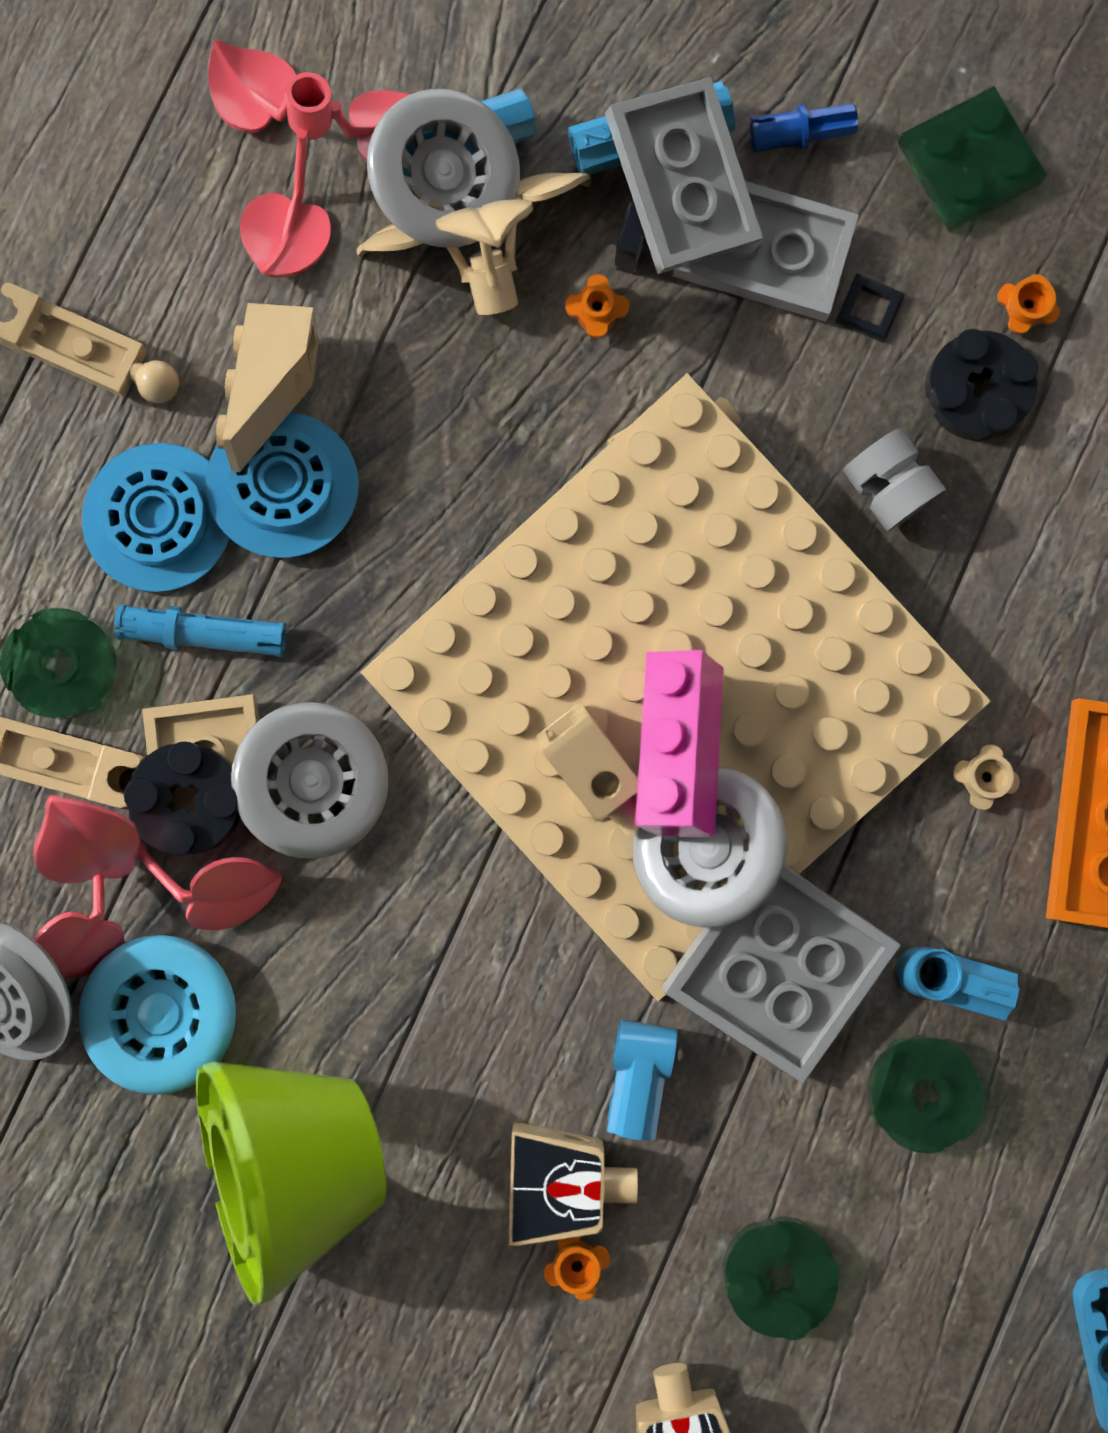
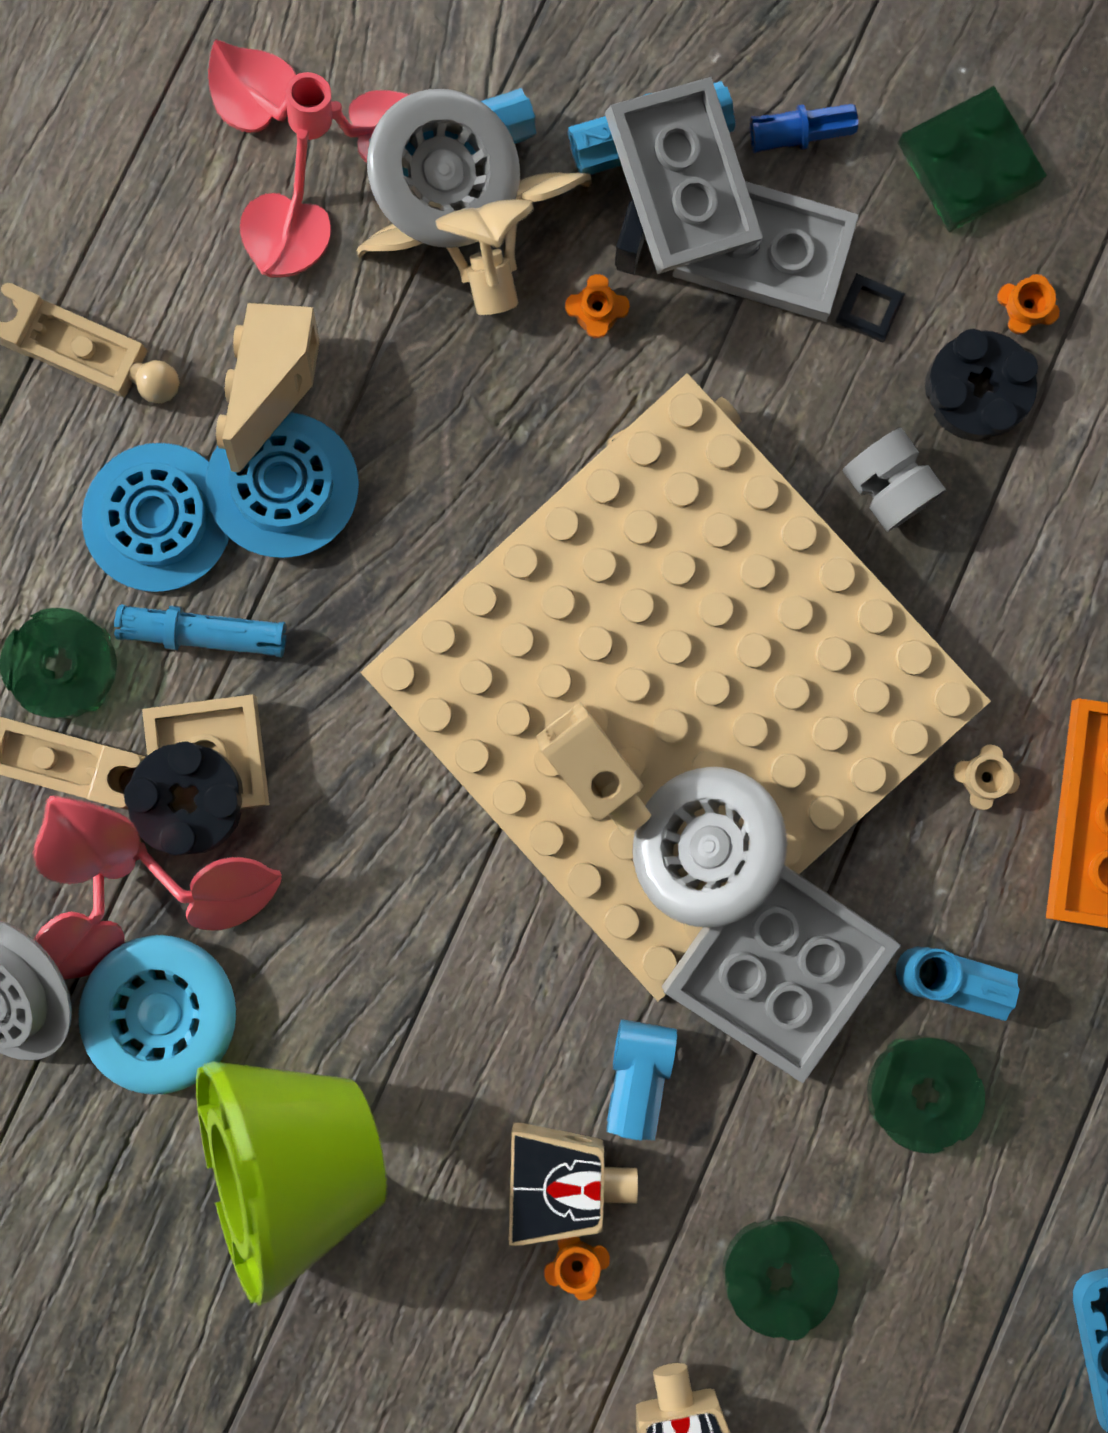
(310, 780): light grey wheel -> none
(680, 744): brick -> none

